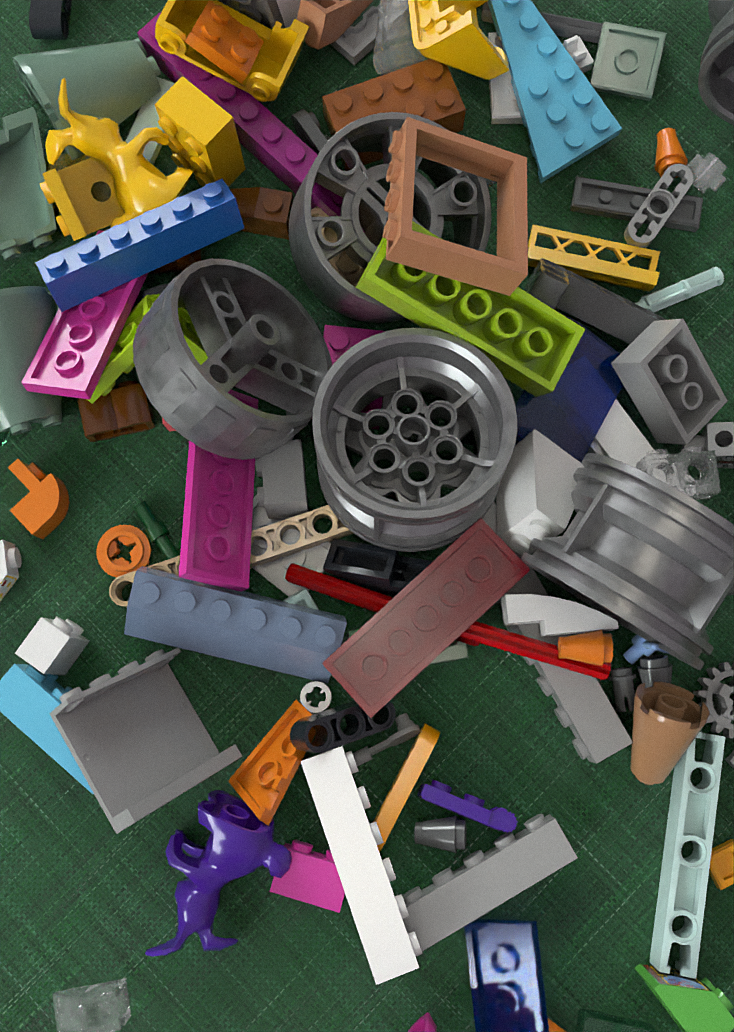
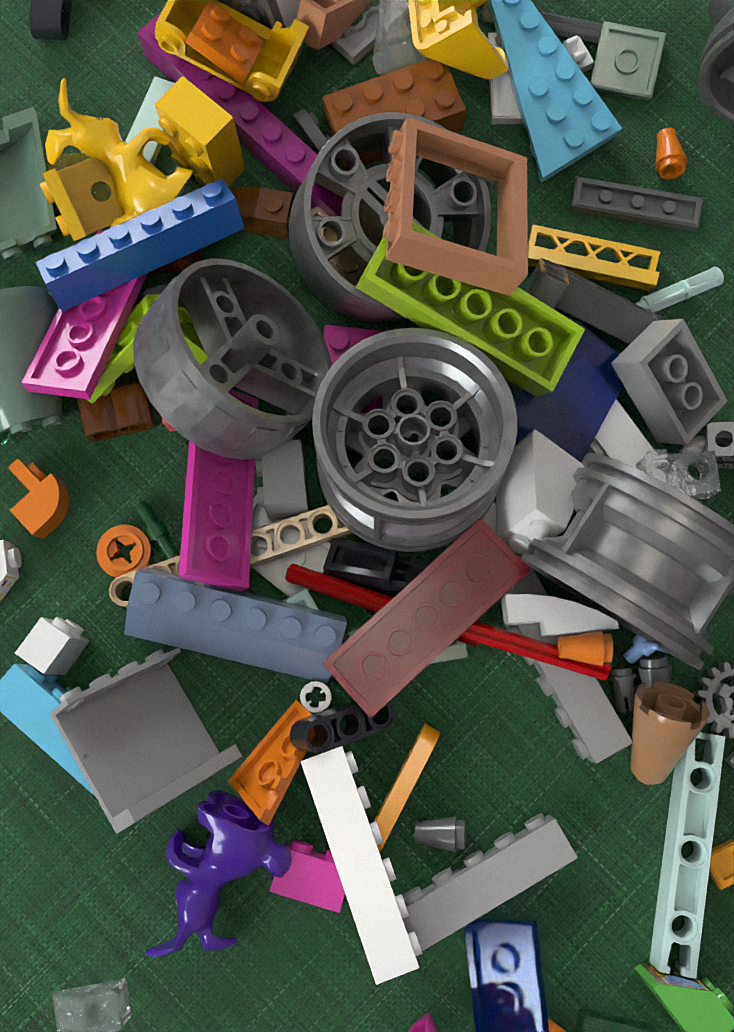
(100, 81): sand green cone -> none
(406, 731): light grey piece -> none
(468, 807): dark purple hinge -> none
(659, 192): light grey beam -> none
(707, 172): clear gear -> none

